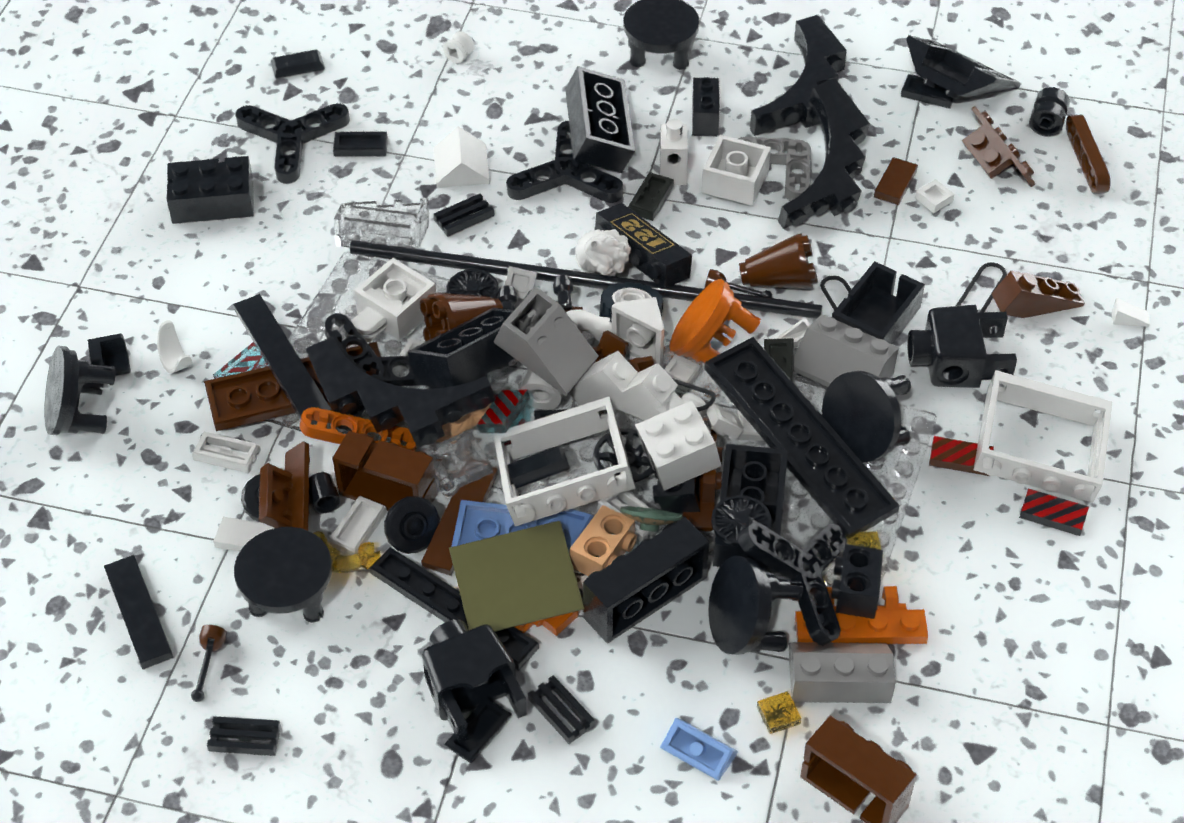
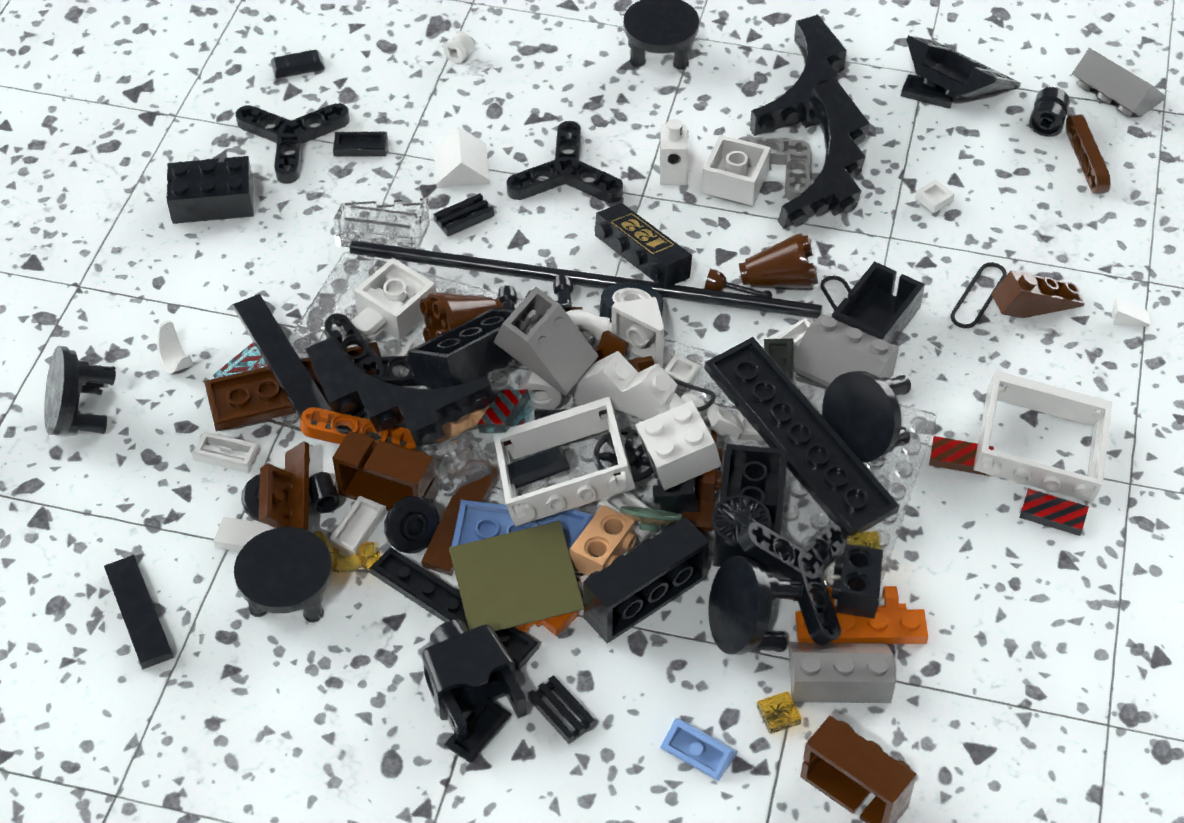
(110, 352): black panel -> none
(211, 640): hinge -> none
(244, 730): black tile -> none
(473, 282): black wheel -> none
(521, 280): white plate -> none
(599, 120): black brick -> none
(602, 252): white hair -> none
(651, 195): pearl dark grey plate -> none
(705, 107): black brick -> none
(706, 320): orange piece -> none
(895, 181): reddish brown tile -> none
(956, 347): black piece -> none
(990, 150): bracket -> none
(1116, 84): none -> light grey slope

